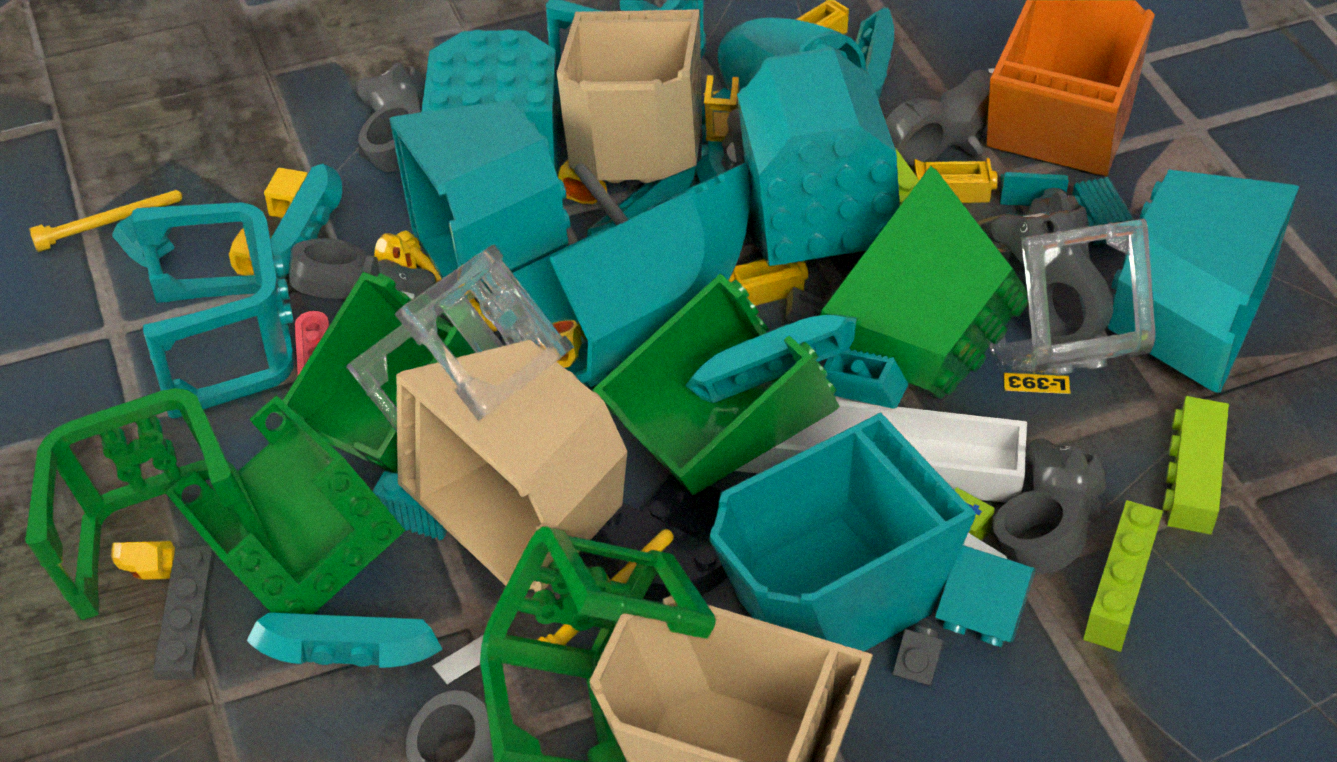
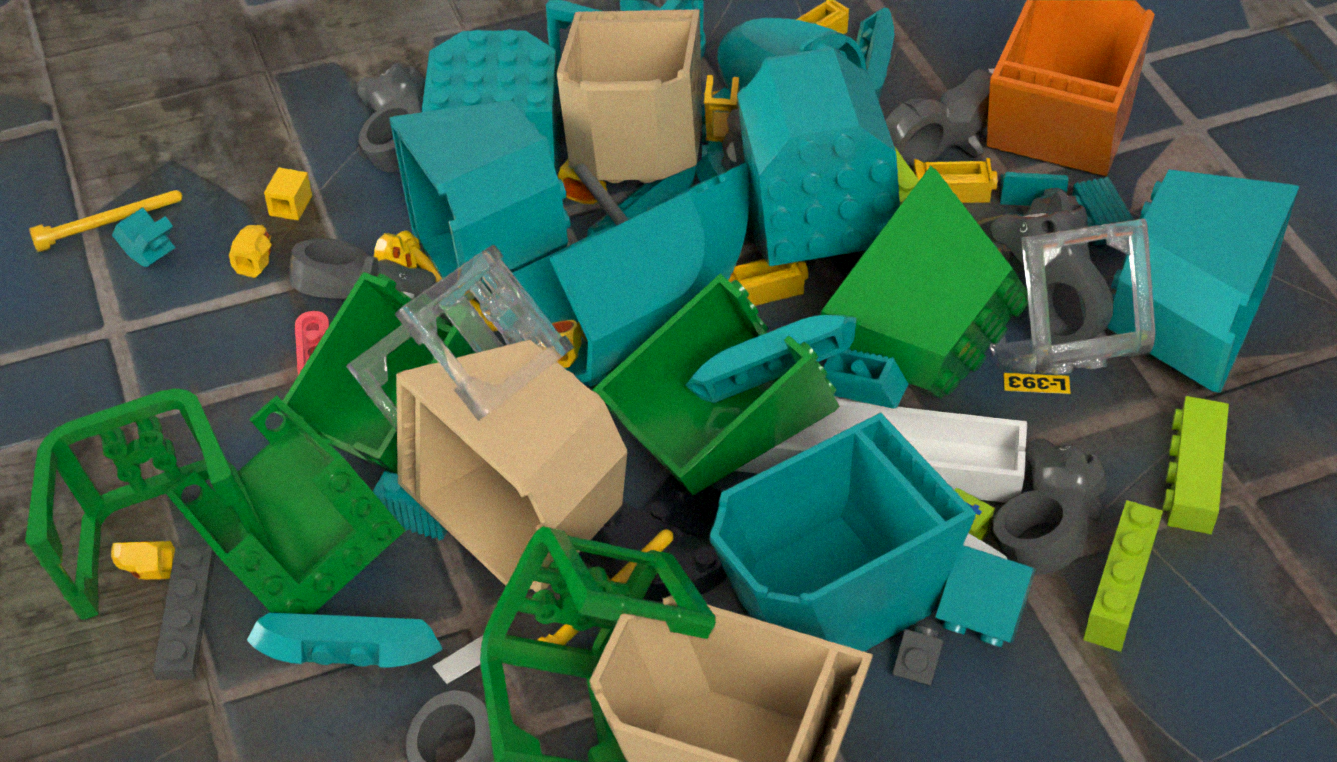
(266, 304): teal windscreen -> none
(307, 212): teal brick -> none
(805, 305): dark grey bracket -> none

